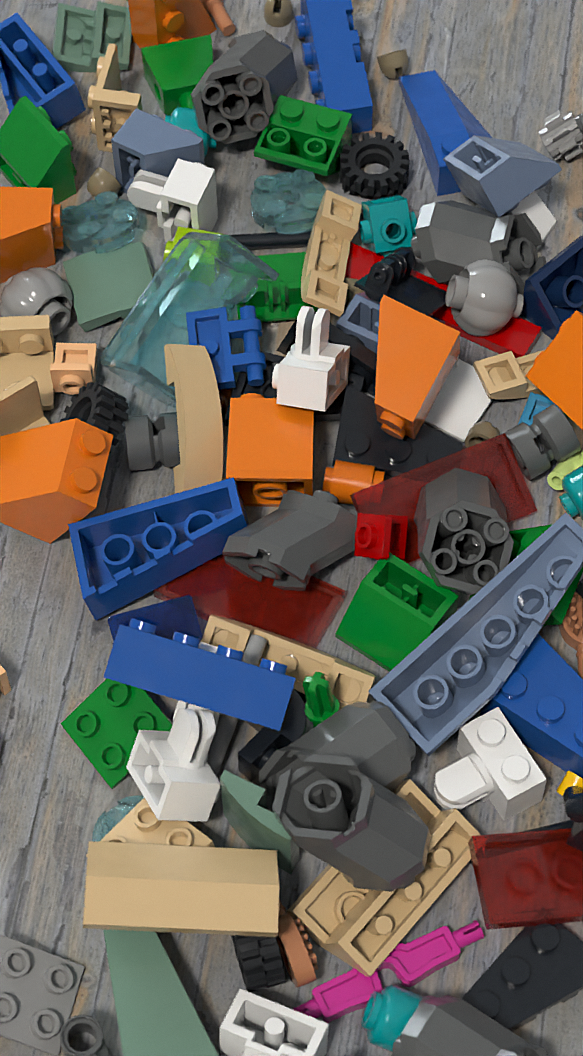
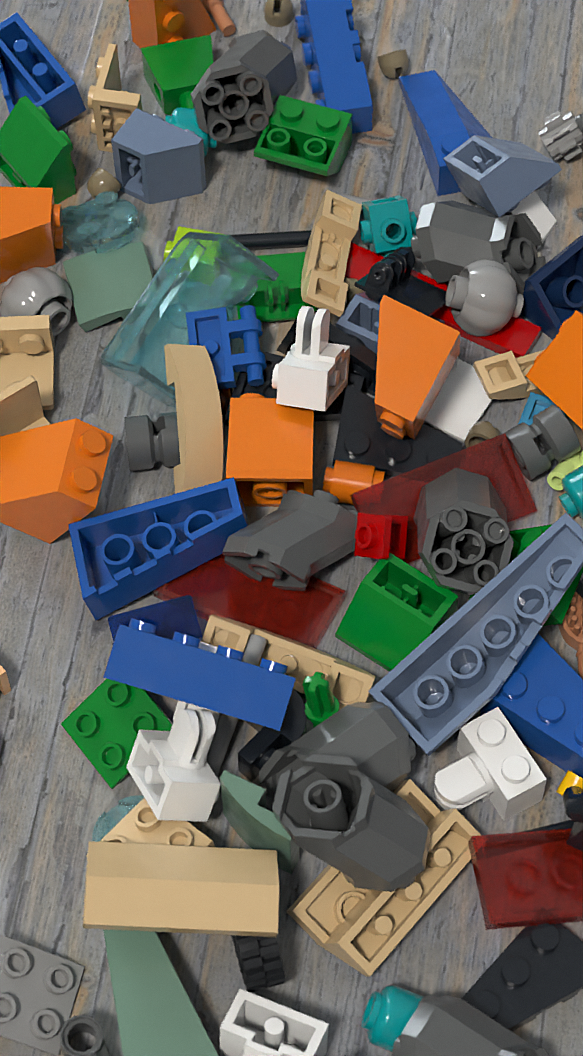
(73, 366): light nougat bracket -> none
(85, 34): sand green slope -> none
(99, 408): black tyre -> none
(181, 199): white brick -> none
(271, 198): clear light blue plate -> none
(295, 950): nougat piece -> none
(374, 152): black tyre -> none
(408, 961): dark pink piece -> none

